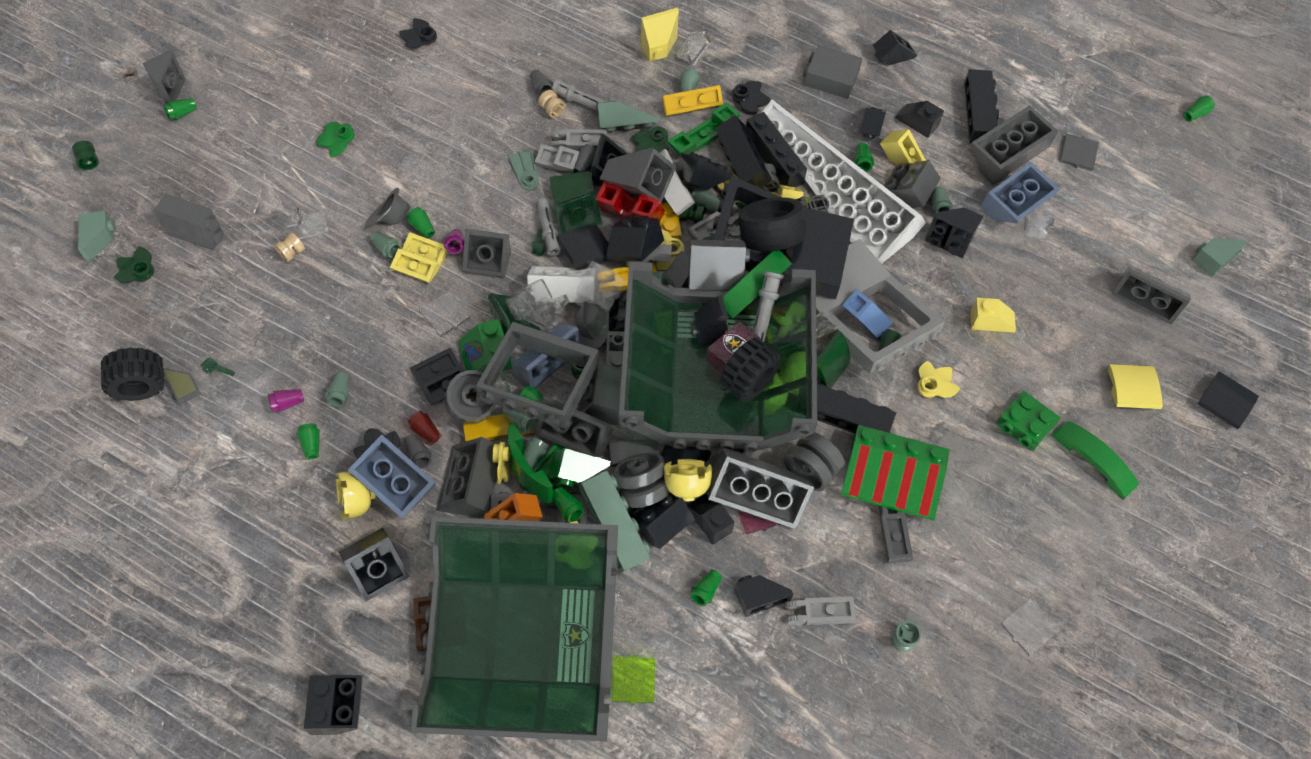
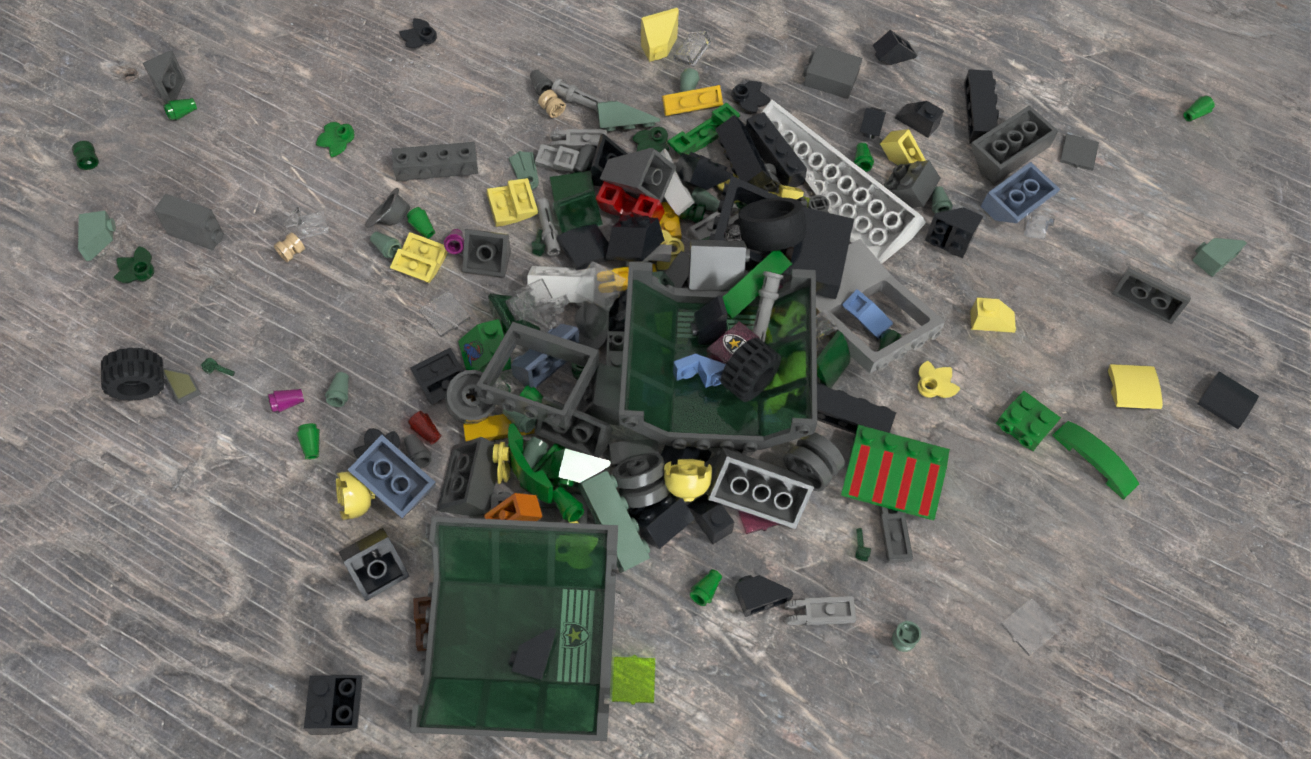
(434, 161): none -> dark grey brick
(512, 202): none -> light yellow slope
(532, 655): none -> black slope
(708, 369): none -> medium blue slope
(862, 553): none -> clear green hand

